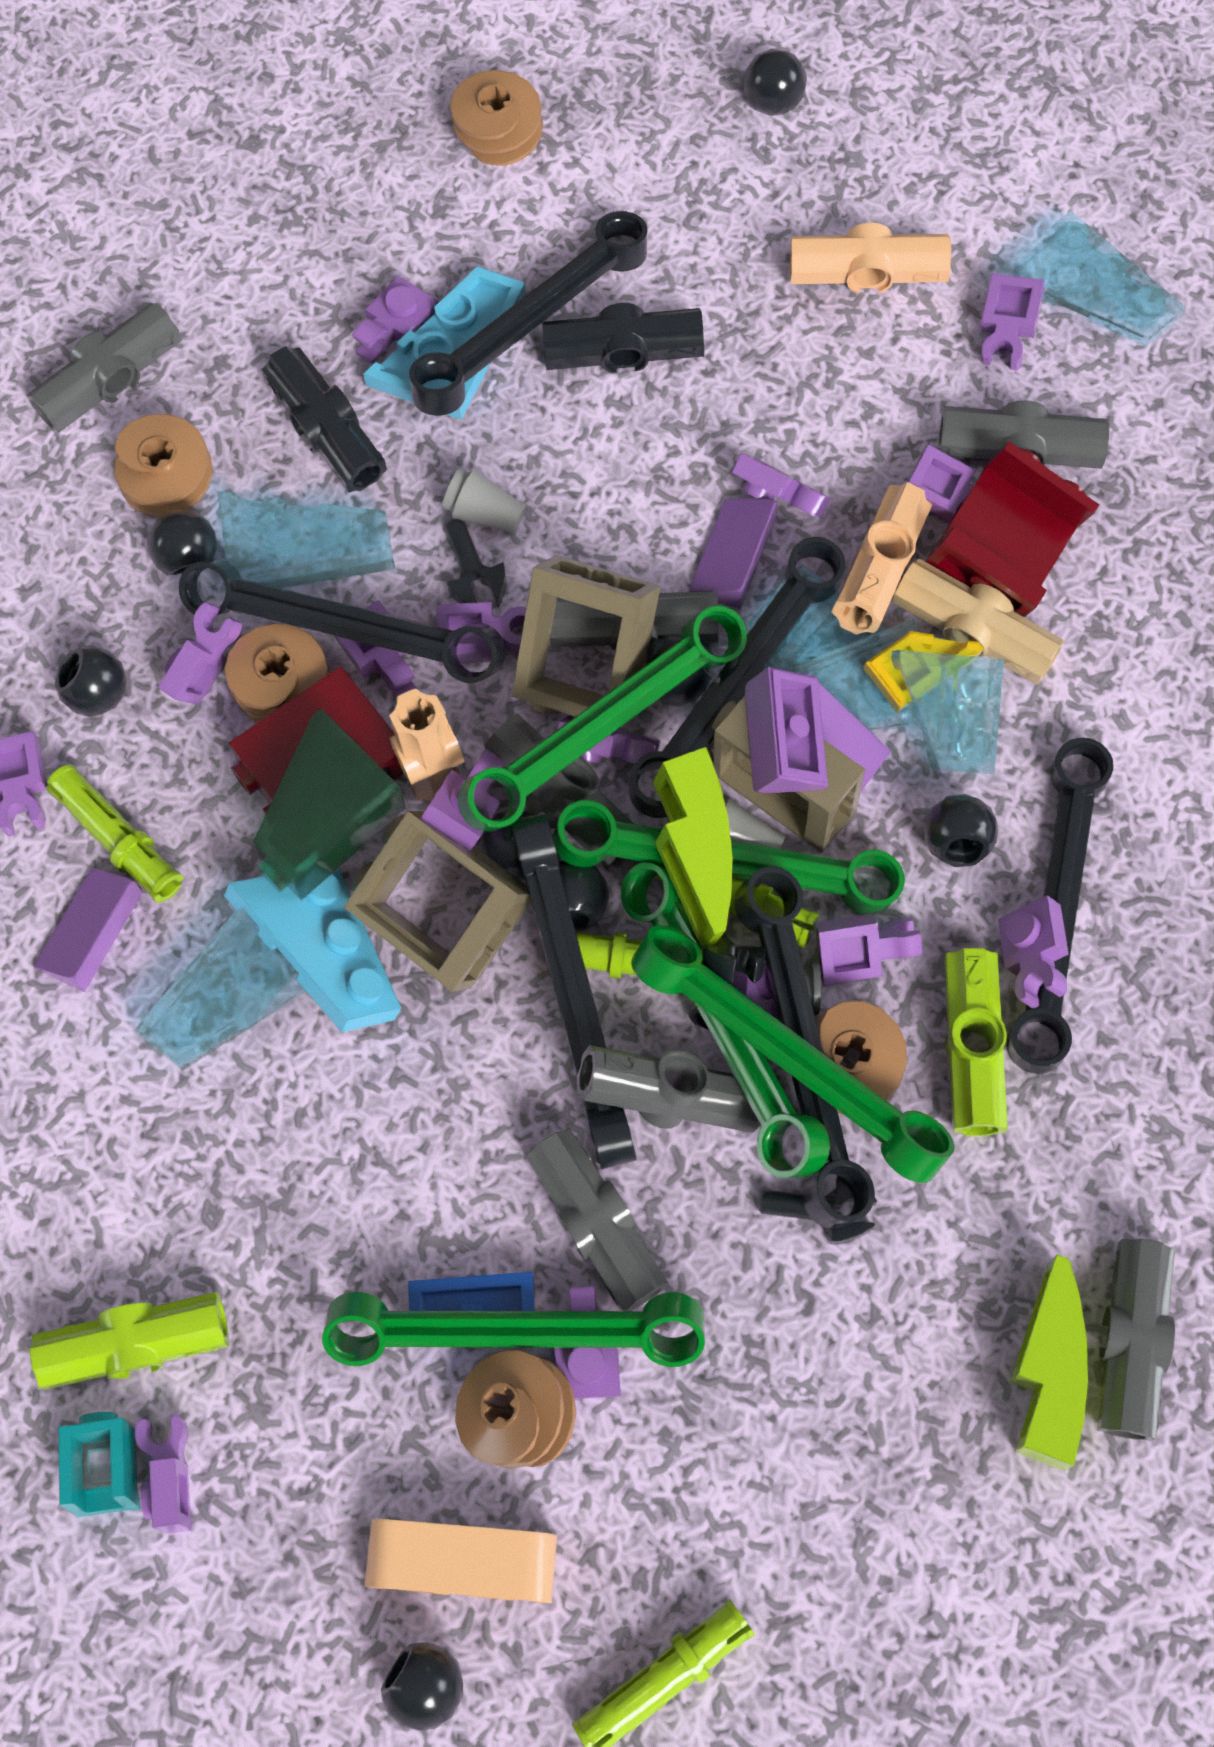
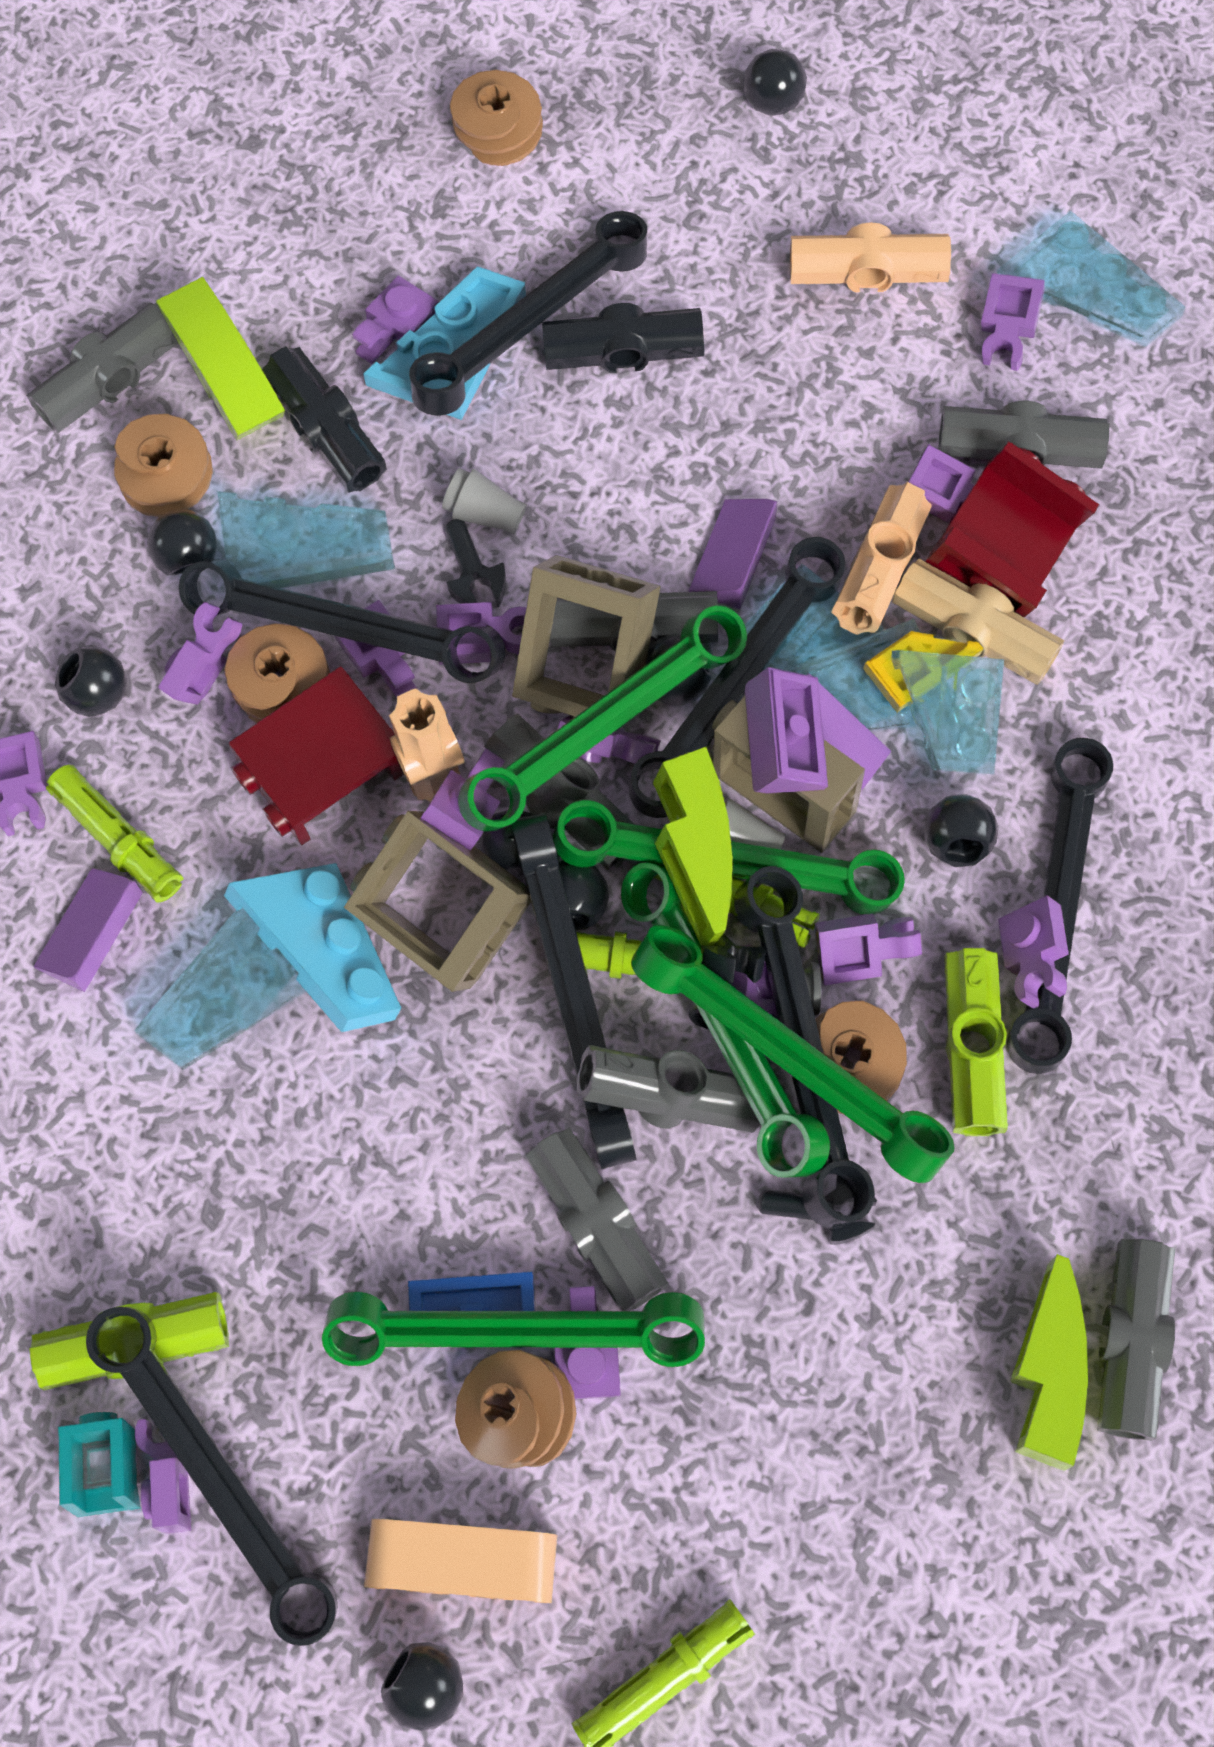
(212, 1474): none -> black piece
(221, 358): none -> lime slope
(323, 809): clear green slope -> none
(767, 482): medium lavender plate -> none

